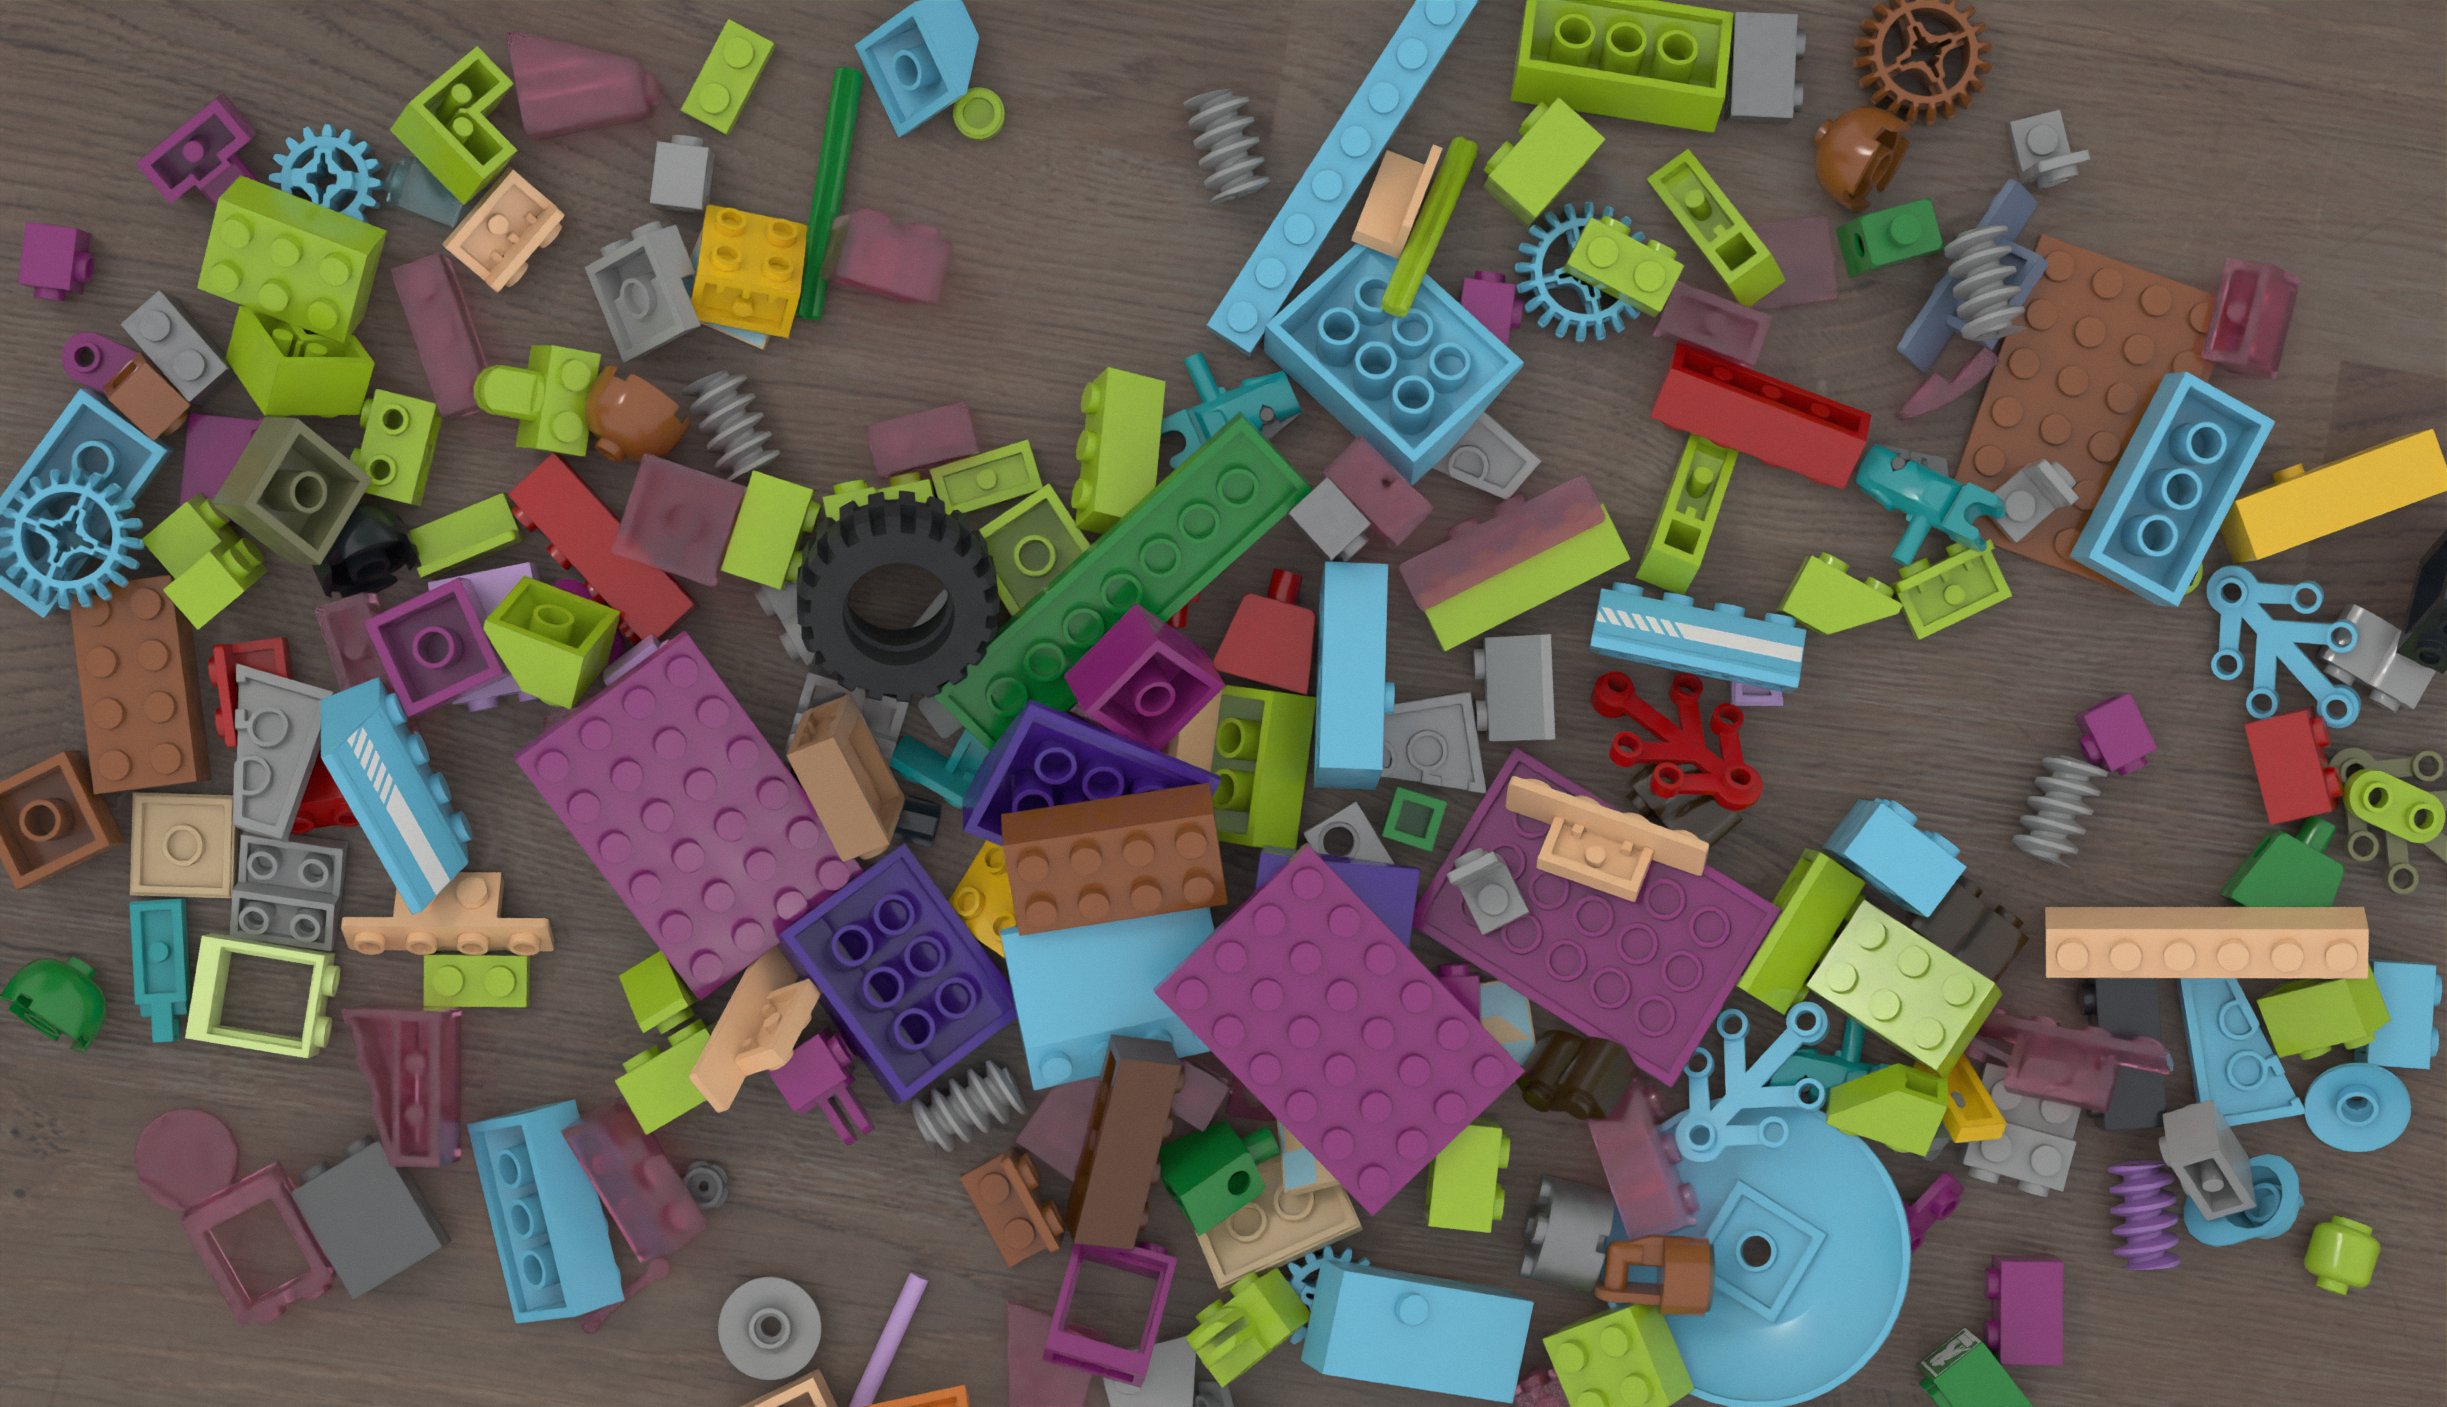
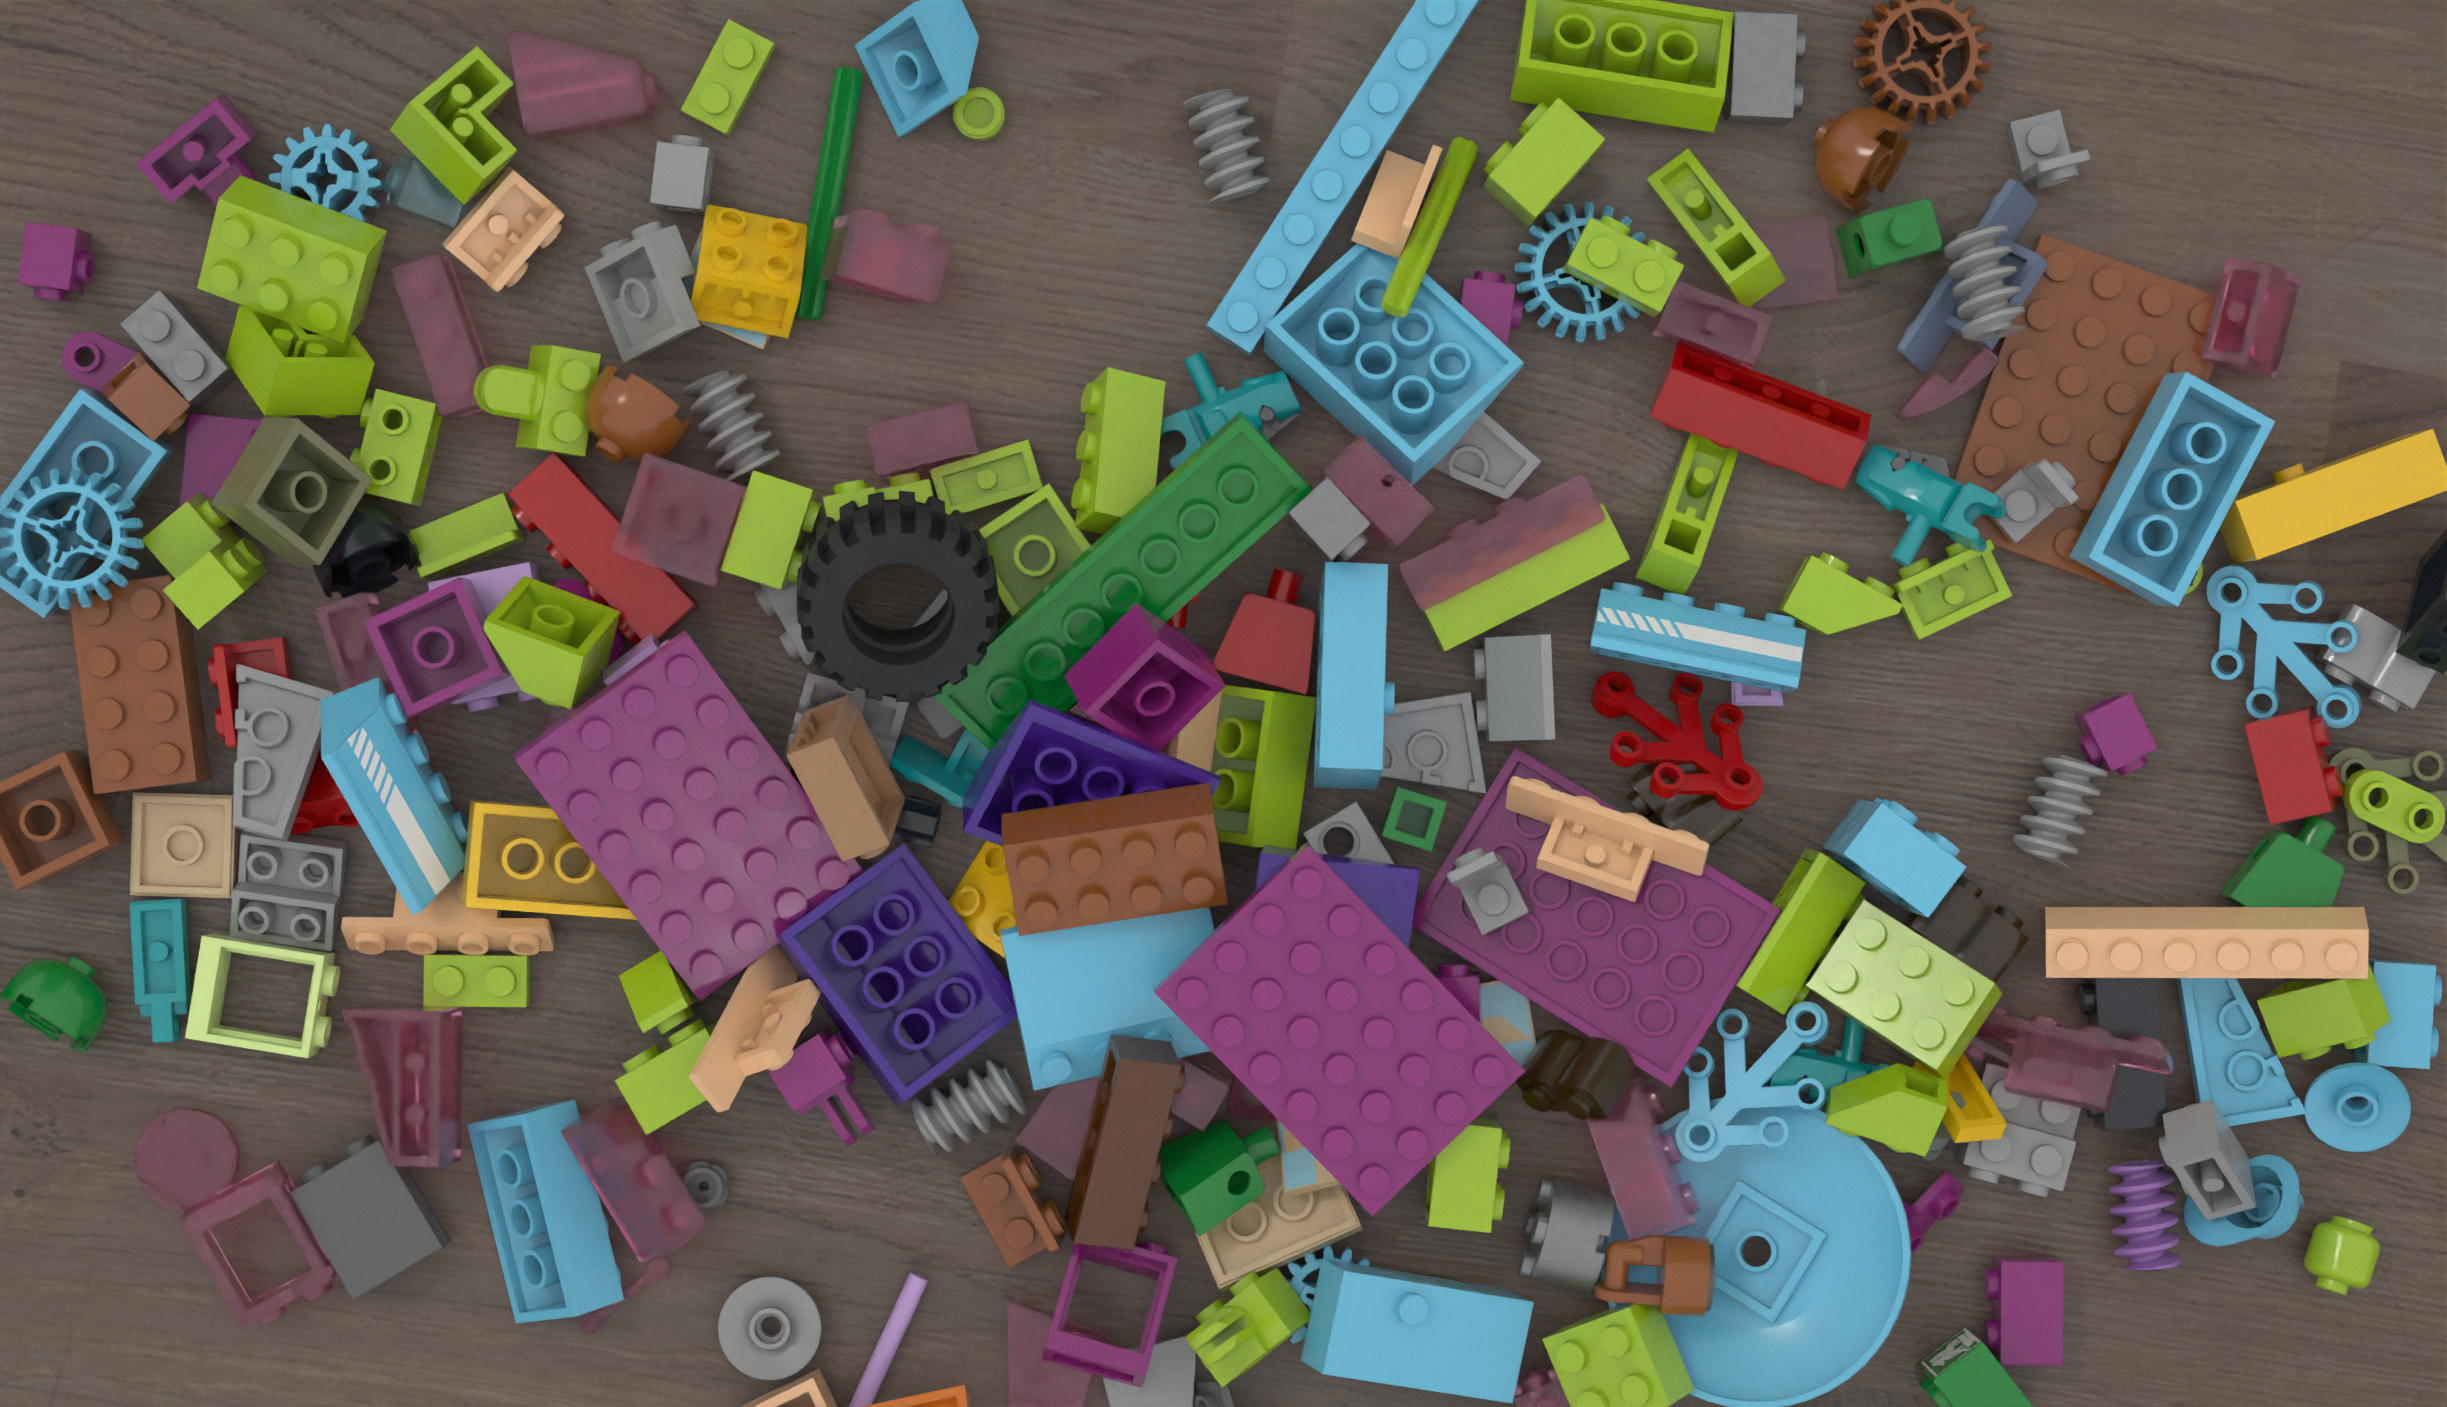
(531, 863): none -> yellow brick

